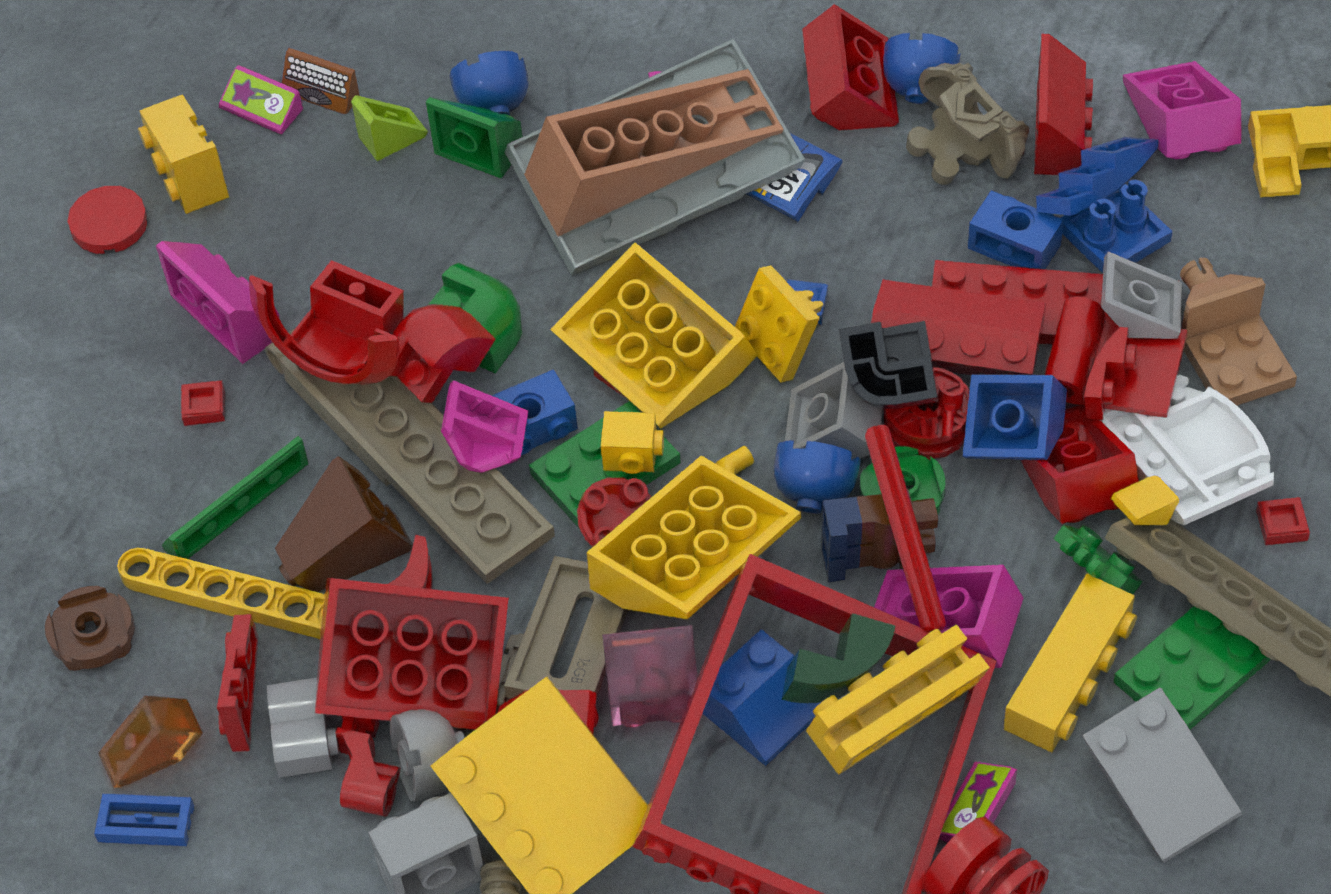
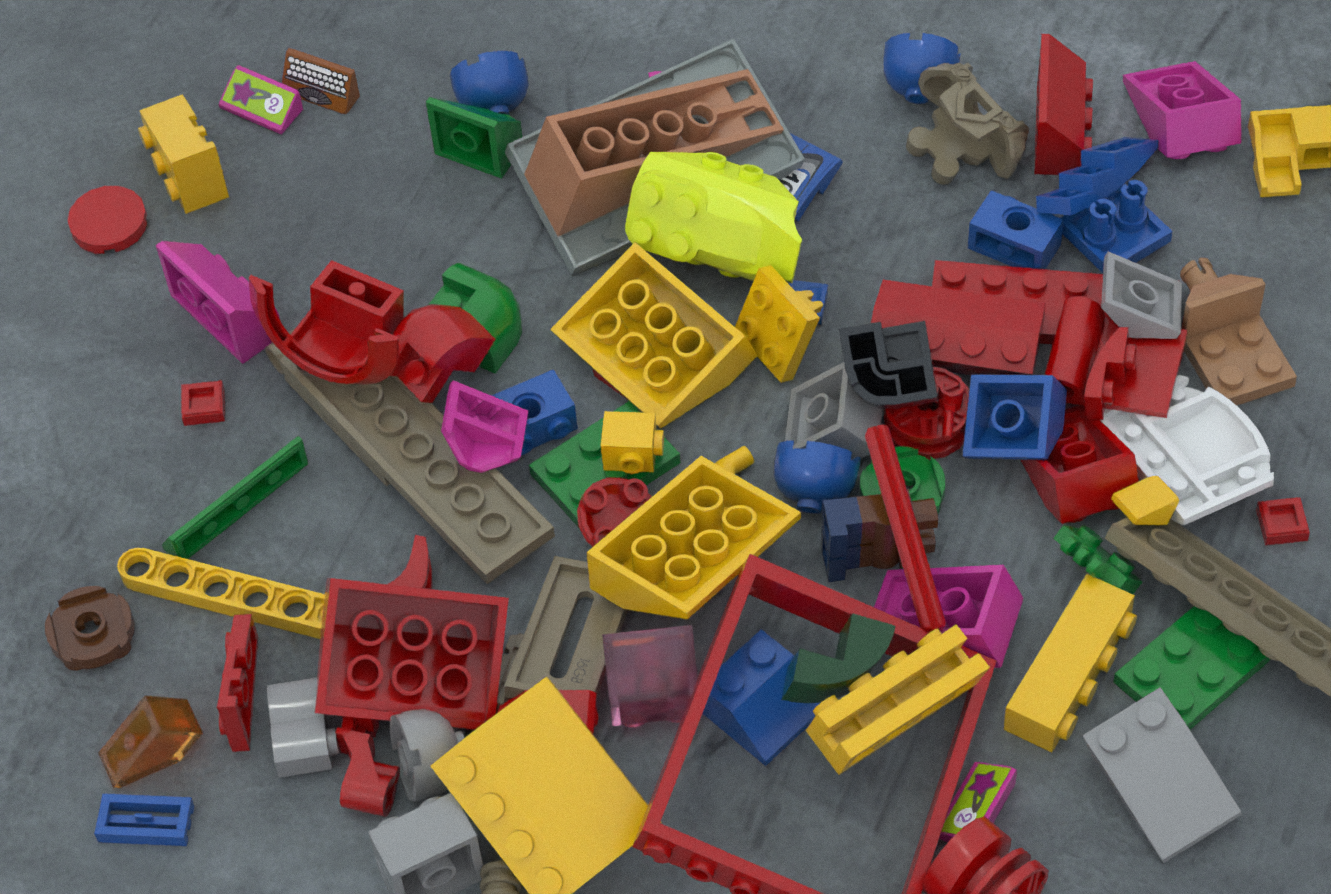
(340, 531): reddish brown slope -> none
(385, 126): lime slope -> none
(714, 214): none -> neon yellow slope
(847, 72): red slope -> none

